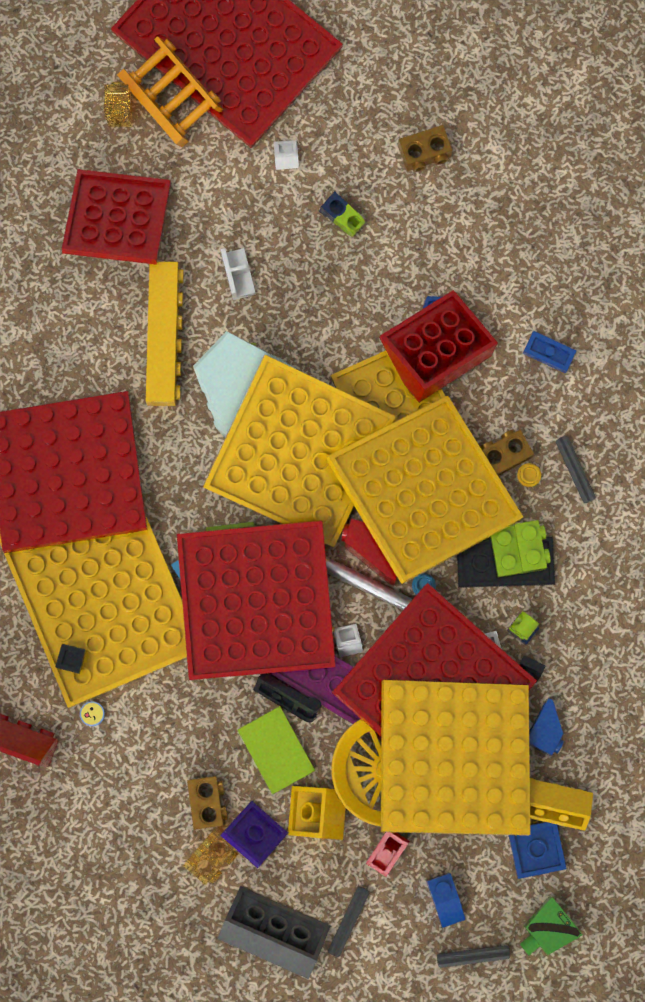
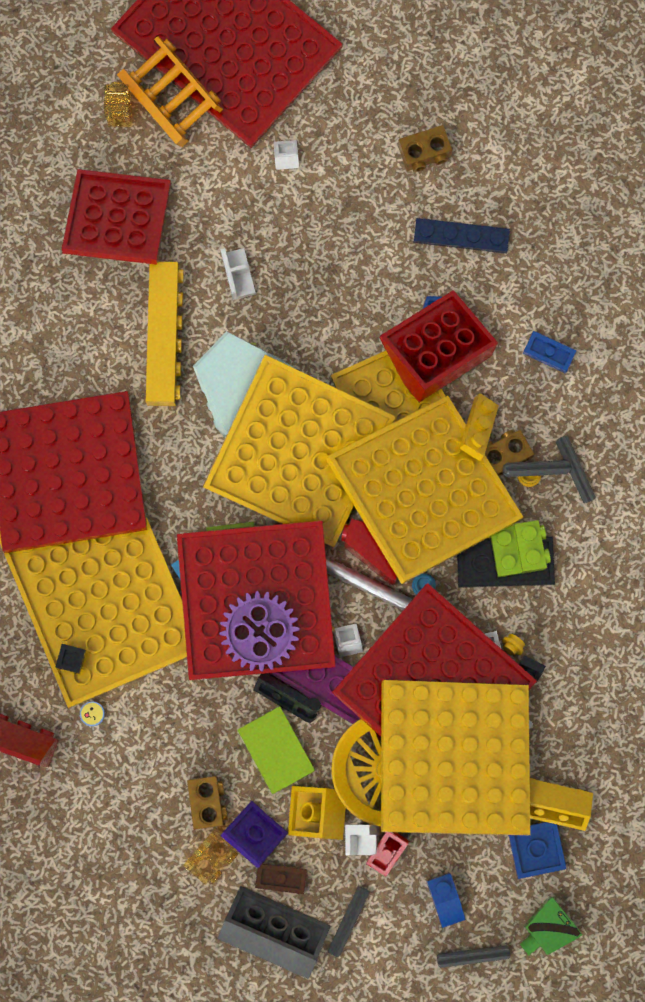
(274, 614): none -> medium lavender gear
(281, 878): none -> reddish brown plate
(342, 214): leg -> none
(361, 839): none -> white panel
(461, 235): none -> dark blue plate
(479, 426): none -> yellow plate
(513, 645): none -> yellow plate
(523, 628): lime leg -> none
(536, 468): none -> dark grey axle
(546, 730): blue slope -> none

